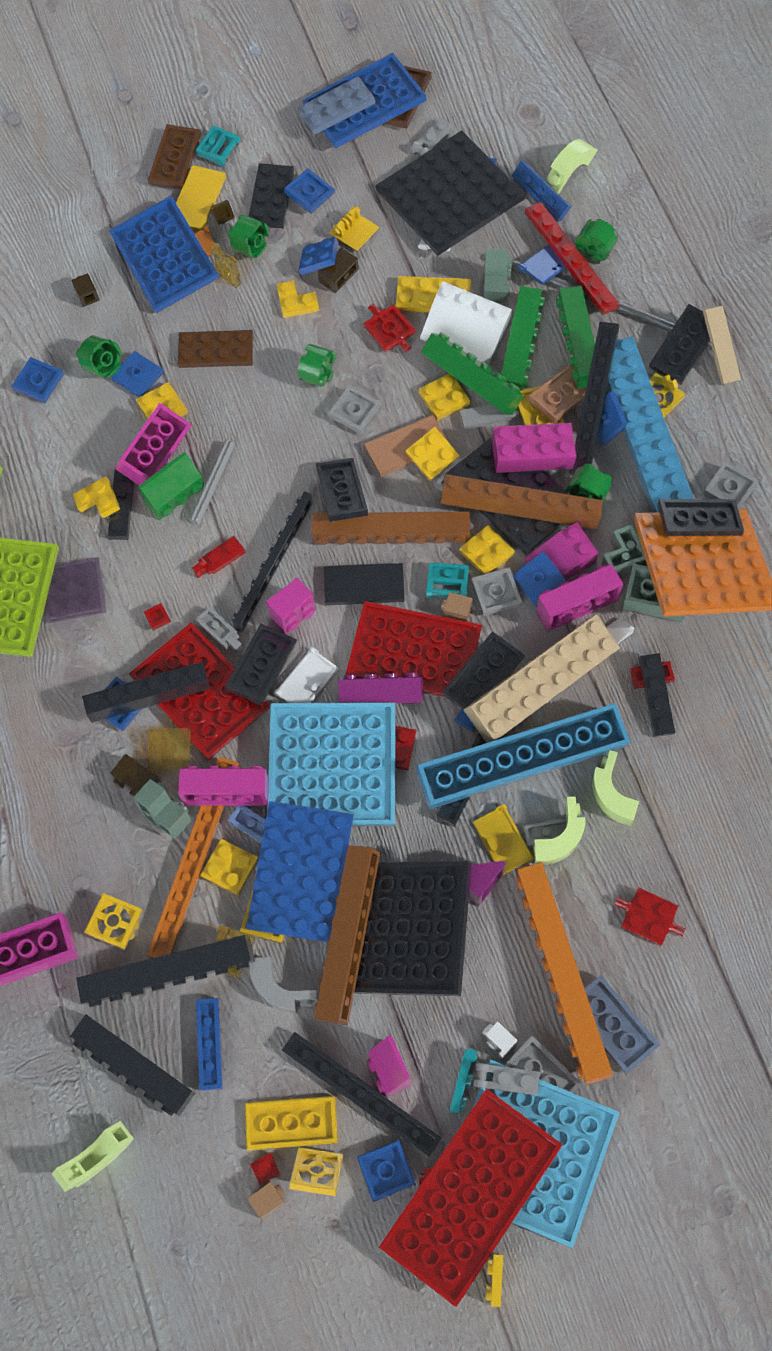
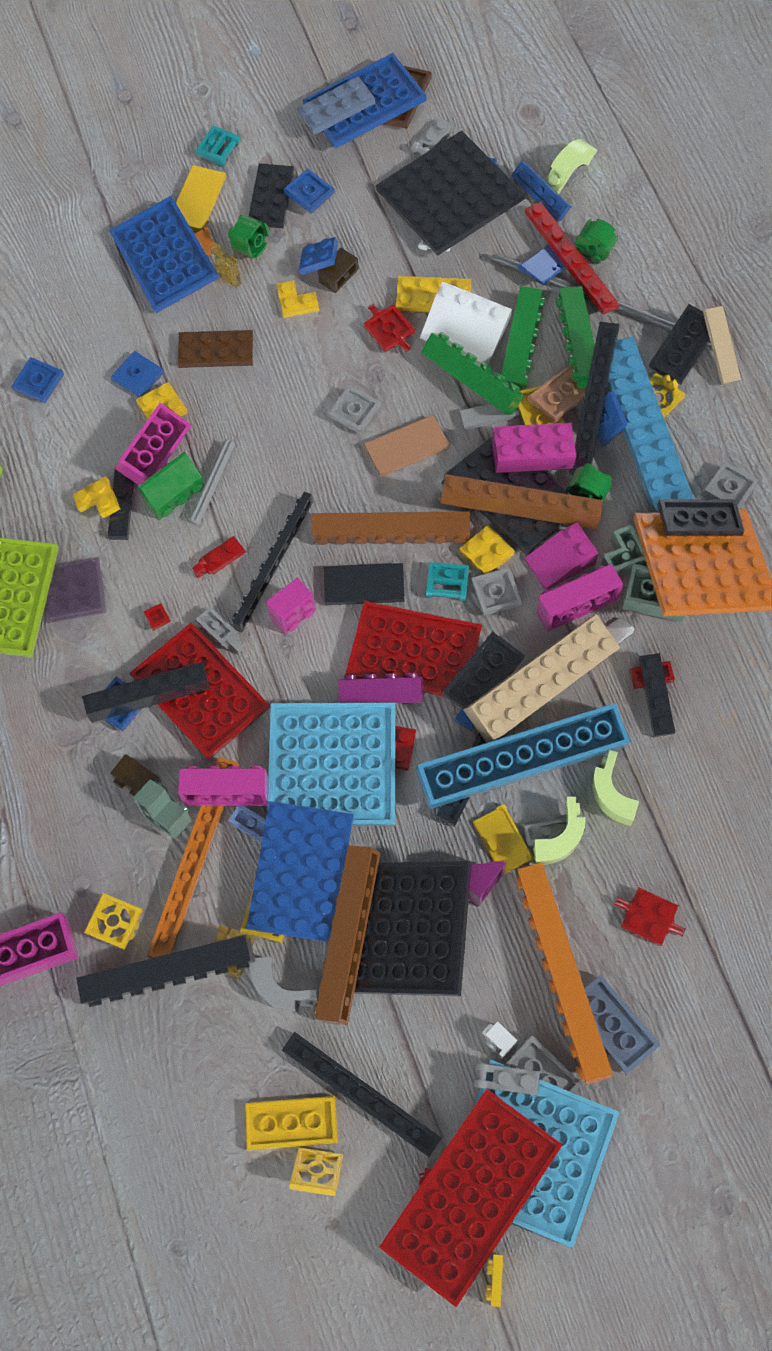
(85, 290): dark brown brick -> none
(94, 1158): yellowish green arch -> none
(99, 356): green brick -> none
(132, 1065): black brick -> none
(168, 749): clear yellow plate -> none
(174, 157): reddish brown plate -> none
(209, 1044): blue plate -> none
(222, 212): dark brown tile -> none
(229, 867): yellow plate -> none
(261, 664): black plate -> none
(265, 1169): red plate -> none
(267, 1199): medium nougat brick -> none
(310, 674): white door -> none
(316, 365): green brick -> none
(341, 489): black plate -> none
(353, 229): yellow hinge -> none
(386, 1170): blue plate -> none
(389, 1067): dark pink slope -> none
(432, 454): yellow plate -> none
(444, 396): yellow plate -> none
(457, 607): medium nougat brick -> none
(464, 1080): teal plate -> none
(496, 275): sand green brick -> none
(538, 577): blue plate -> none

